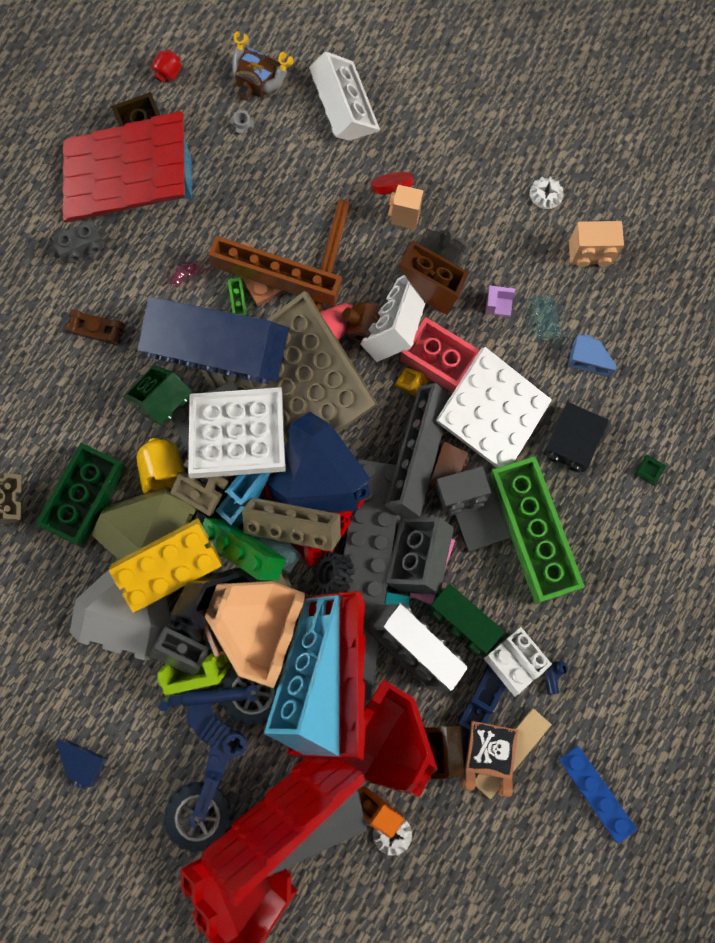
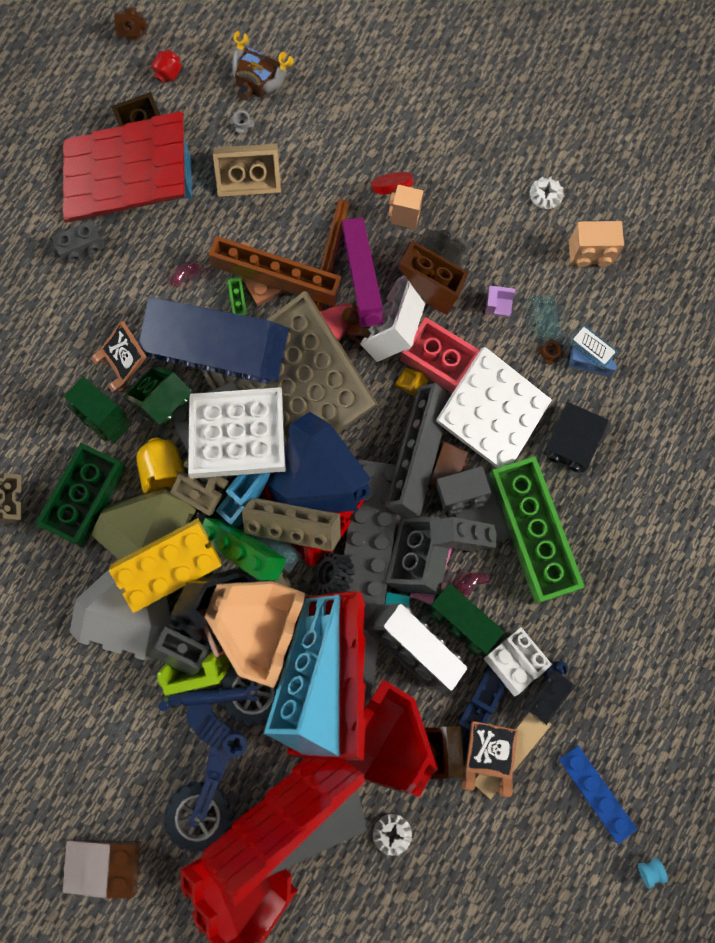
(80, 763): dark blue slope -> none
(94, 327): reddish brown plate -> none
(97, 411): none -> dark green brick
(102, 868): none -> slope
(123, 355): none -> flag
(124, 27): none -> reddish brown brick
(247, 169): none -> tan slope
(343, 97): white slope -> none
(362, 272): none -> magenta brick
(379, 813): orange brick -> none
(463, 534): none -> dark grey brick
(470, 580): none -> clear pink arm
(549, 697): none -> black brick
(554, 347): none -> reddish brown plate
(593, 346): none -> tile
(650, 470): dark green tile -> none
(652, 873): none -> medium azure wheel

